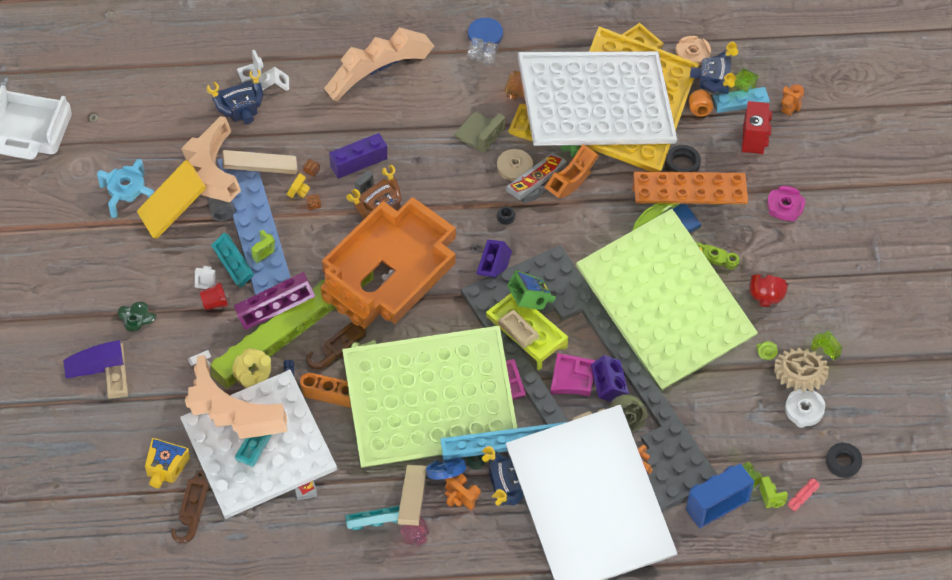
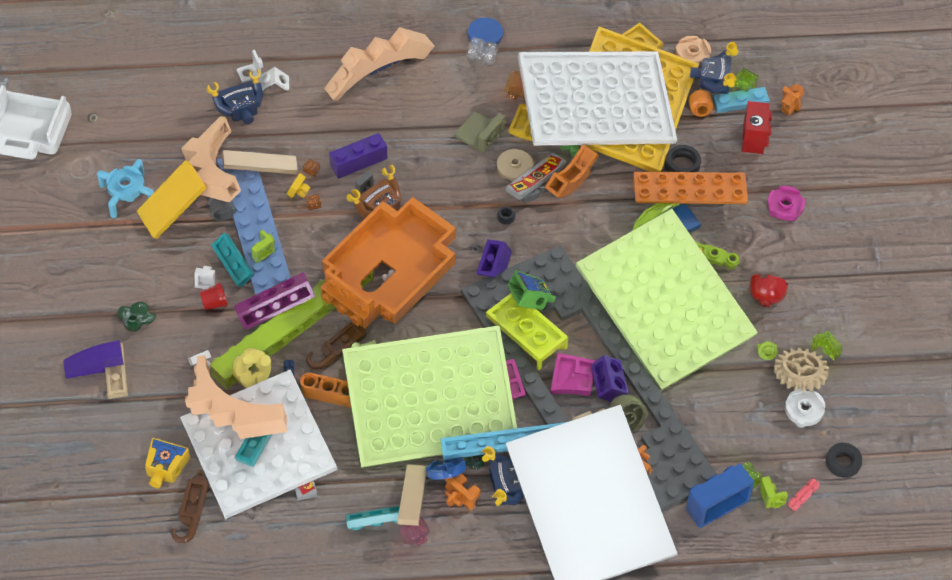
(518, 329): tan plate -> none

